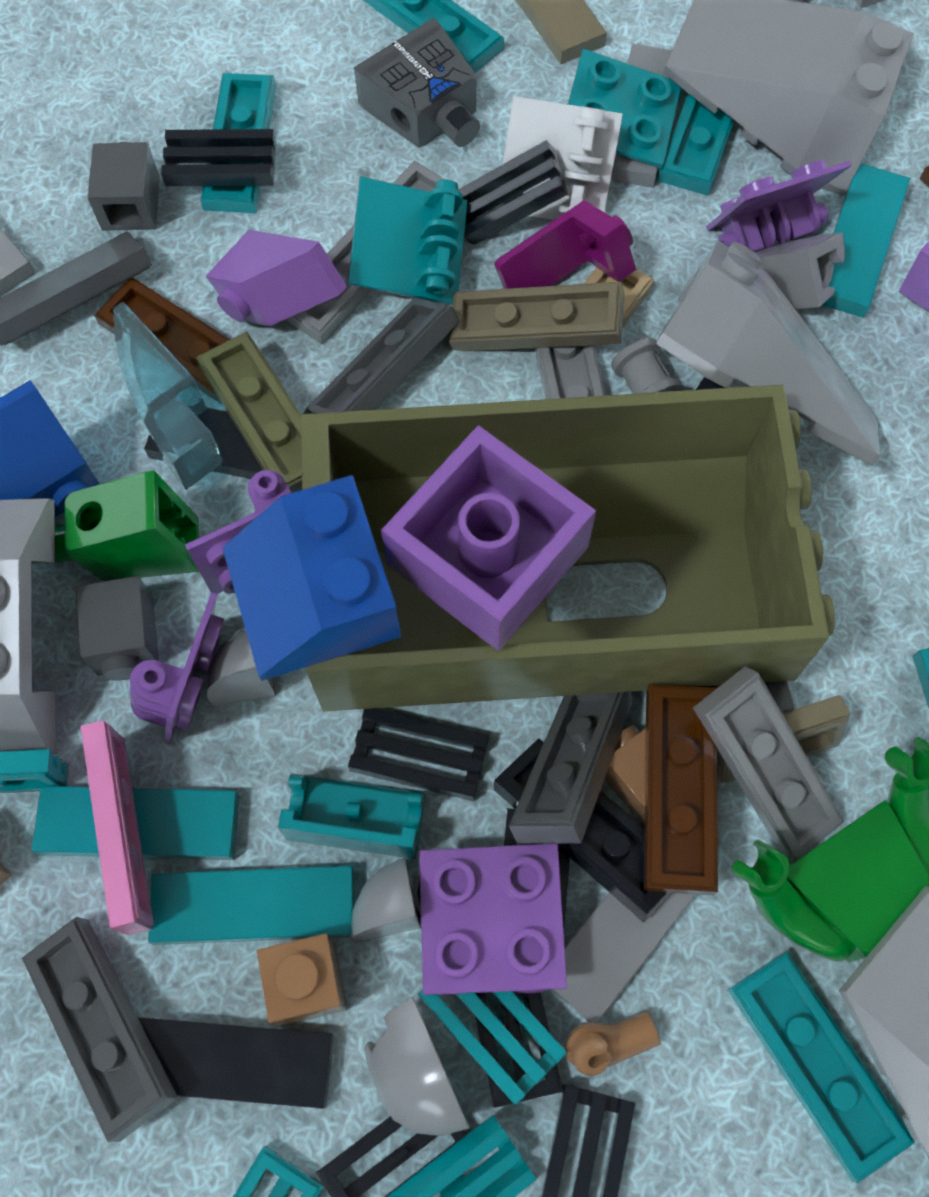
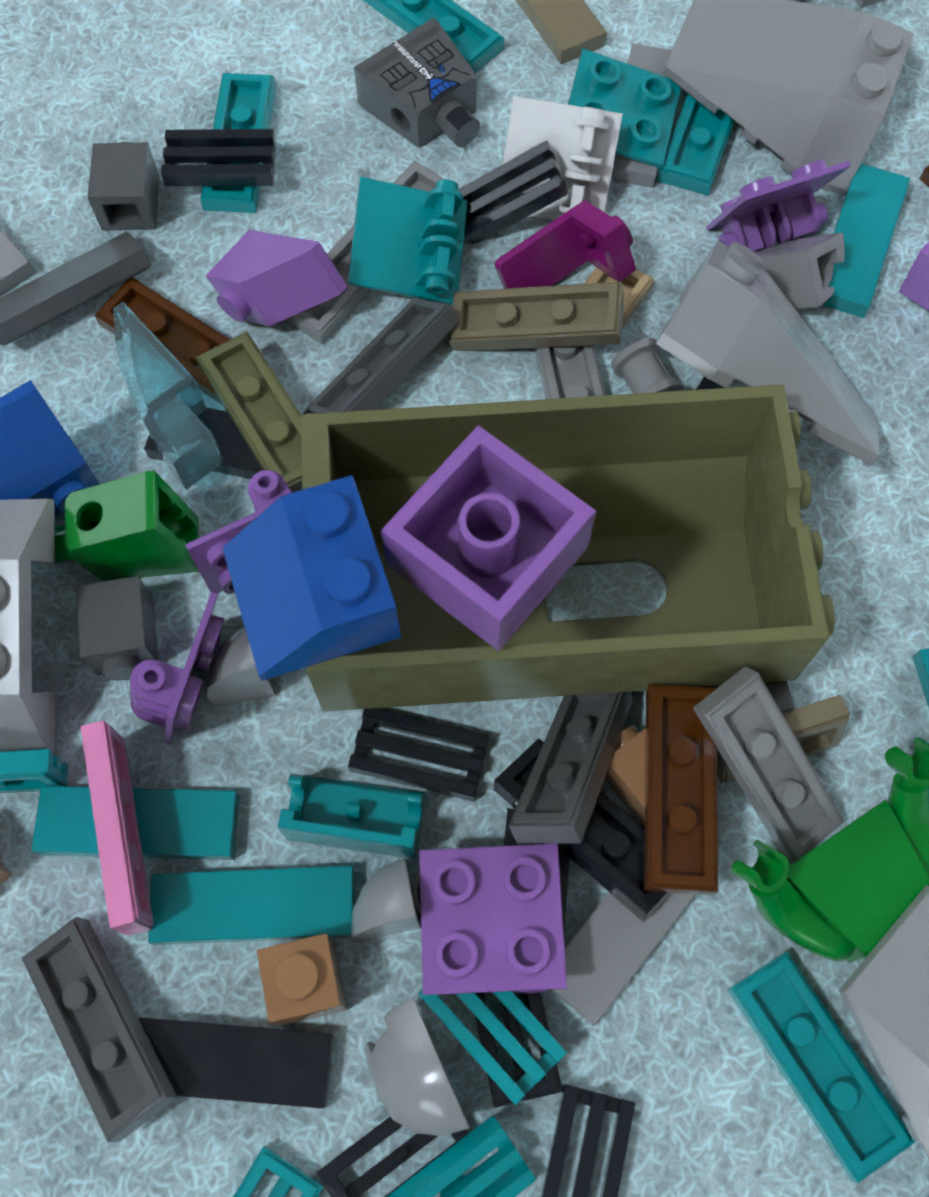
(599, 1045): medium nougat arm -> none

